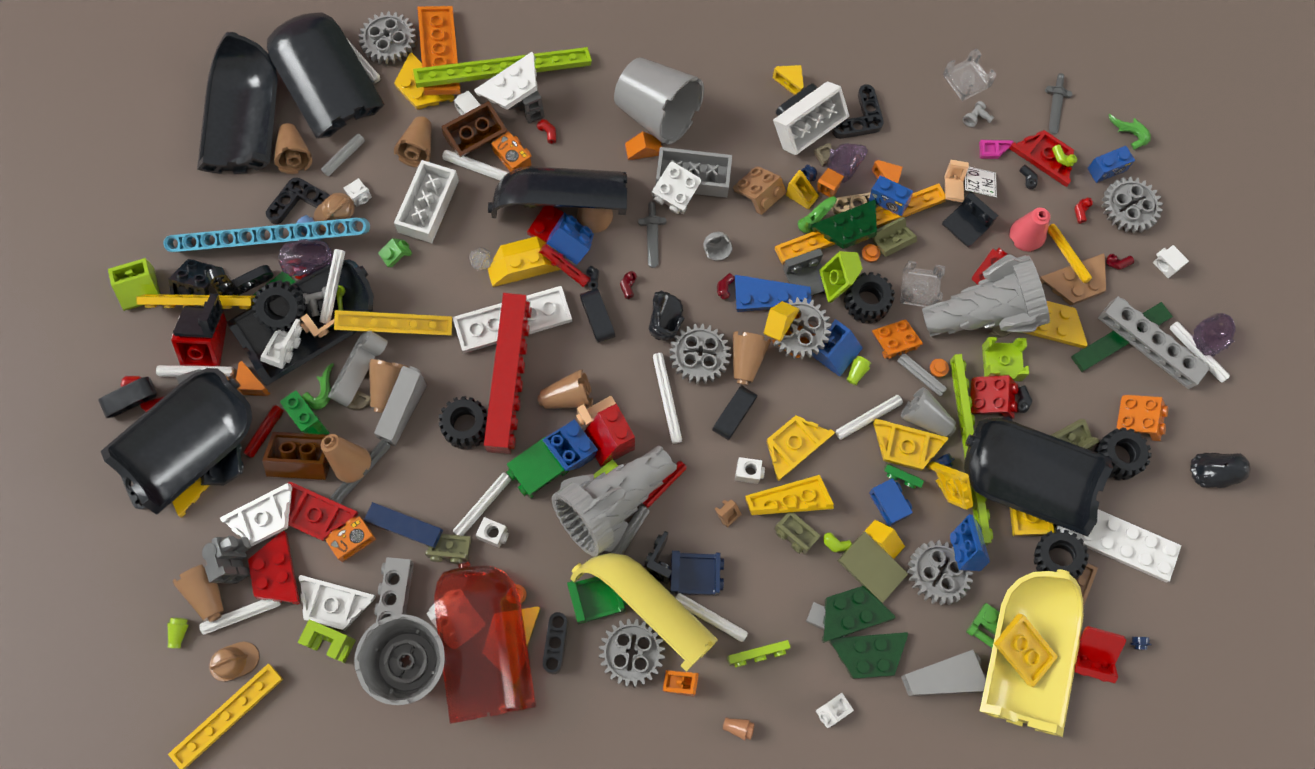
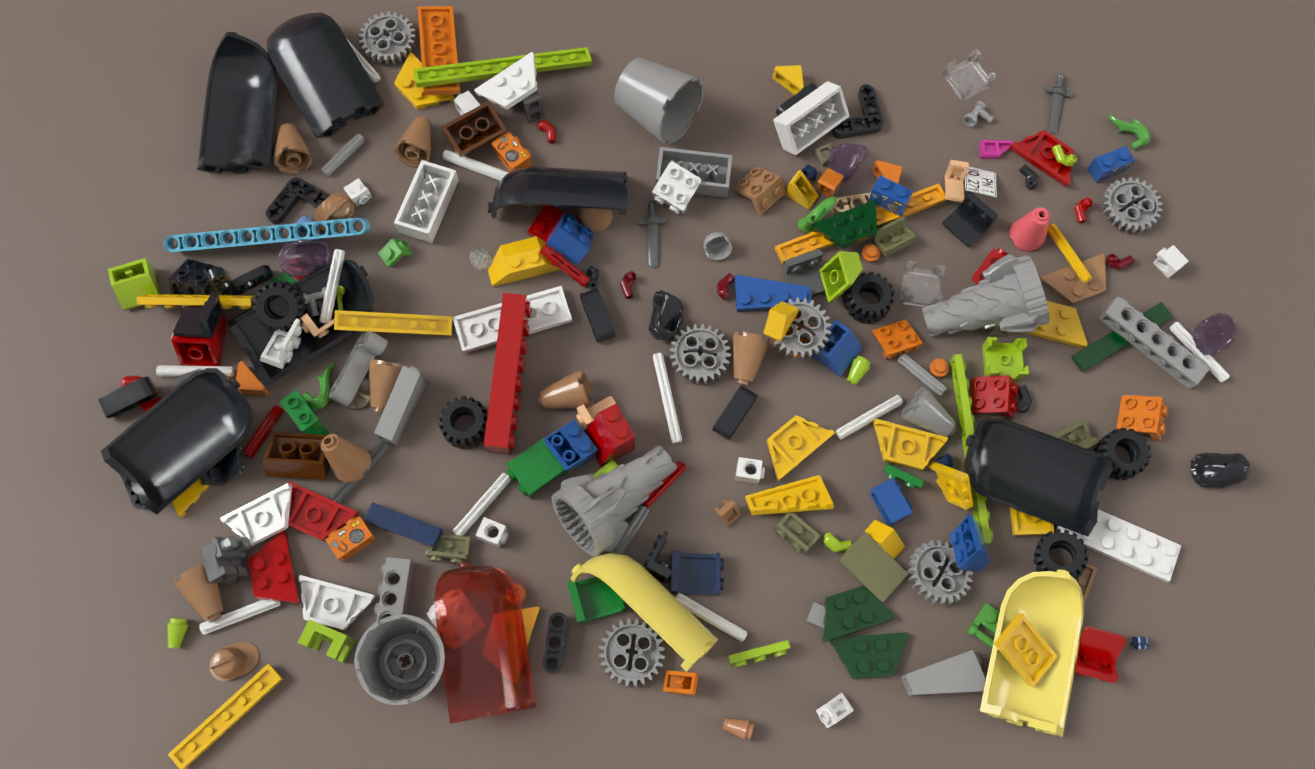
(642, 146): orange slope -> none

